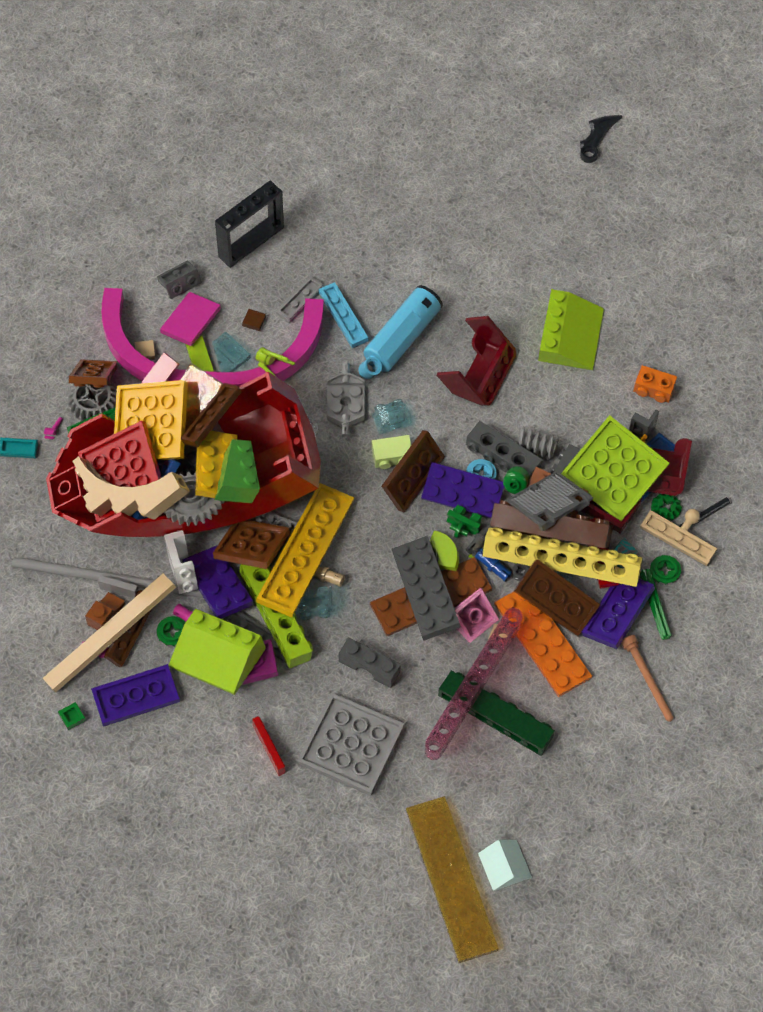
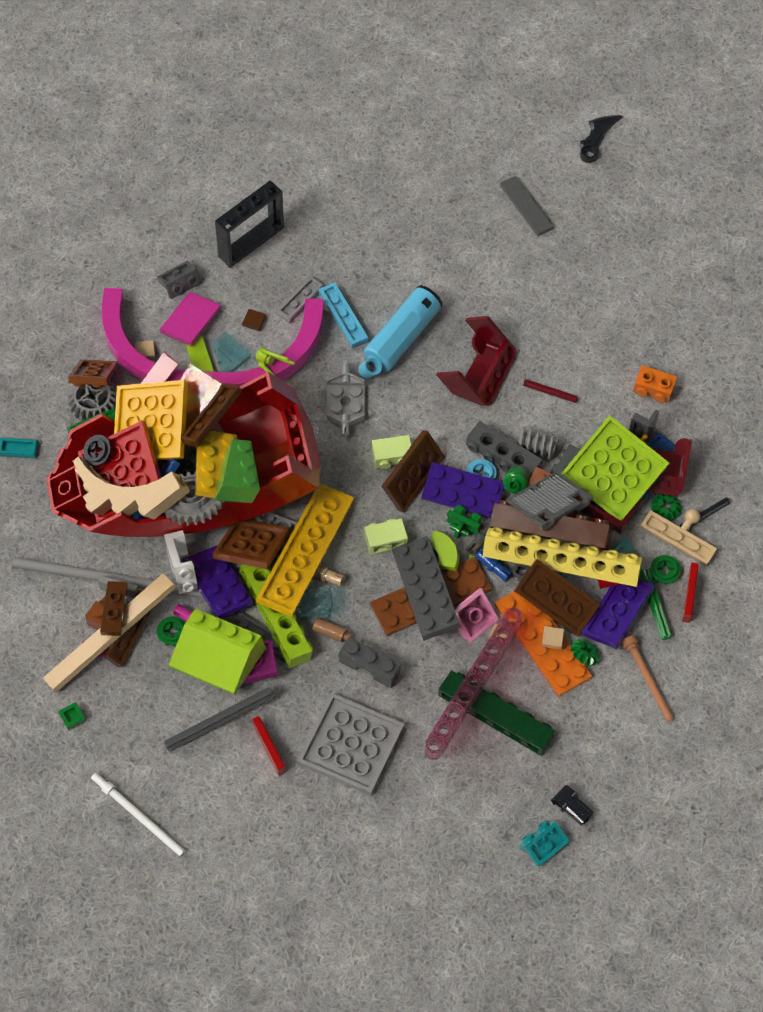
(52, 431): dark pink hand -> none
(94, 444): none -> black gear
(109, 789): none -> white bar
(114, 608): none -> reddish brown plate
(135, 695): dark purple plate -> none
(219, 719): none -> dark grey axle
(330, 630): none -> medium nougat cylinder
(385, 535): none -> yellowish green brick
(391, 416): clear light blue cylinder -> none
(451, 880): clear yellow plate -> none
(504, 864): light aqua slope -> none
(526, 206): none -> dark grey tile
(544, 842): none -> teal bracket
(551, 391): none -> dark red bar
(552, 637): none -> tan tile
(570, 331): lime slope -> none
(570, 803): none -> black piece
(588, 656): none -> green gear
(690, 592): none -> red tile

